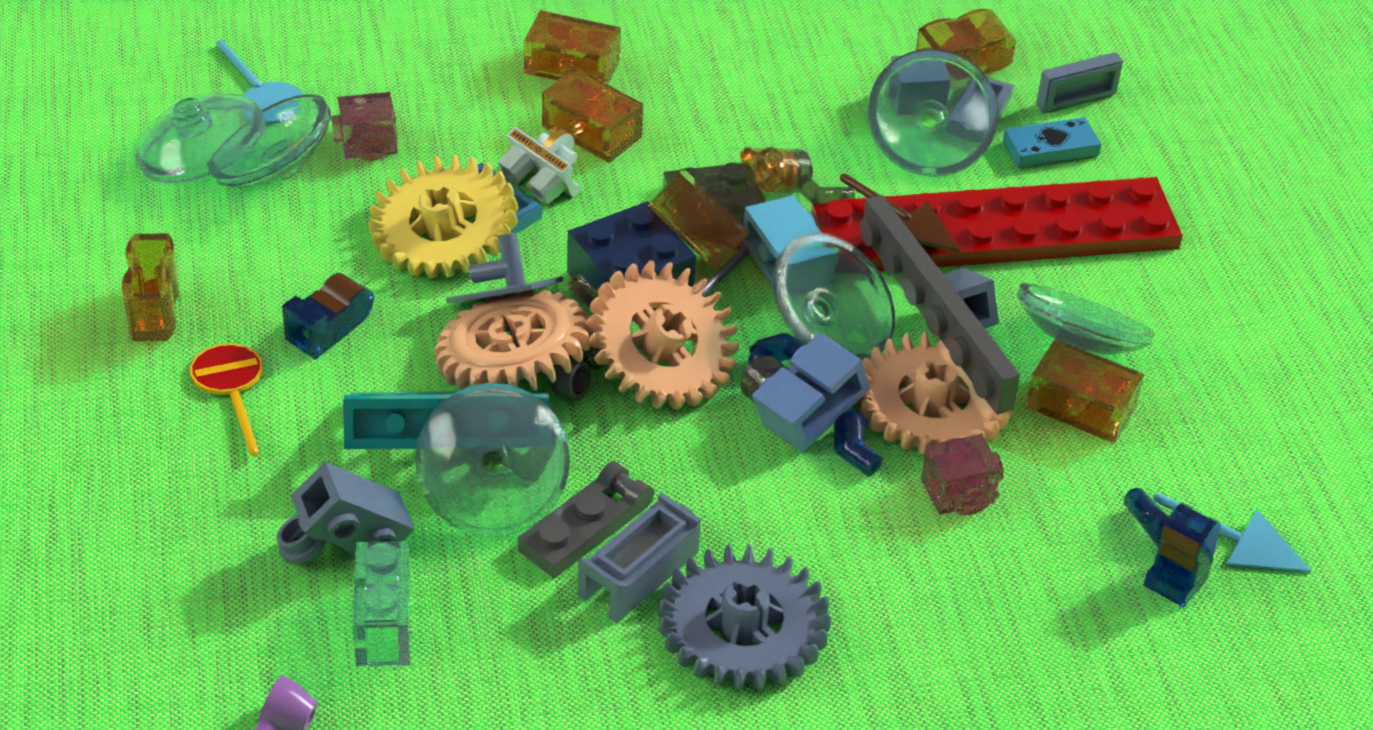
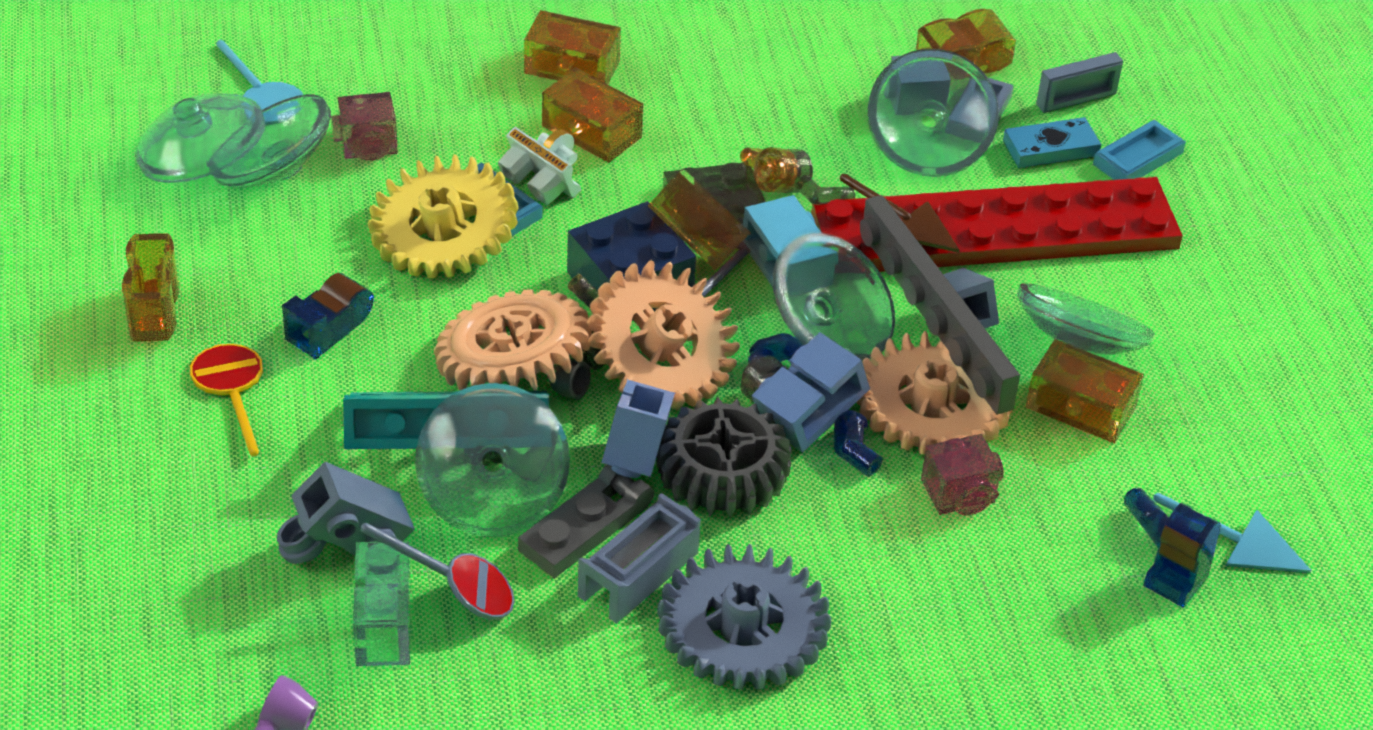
(471, 577): none -> piece
(508, 268): sand blue shield -> none
(637, 429): none -> medium blue piece
(724, 457): none -> dark grey gear
(1139, 152): none -> dark azure tile

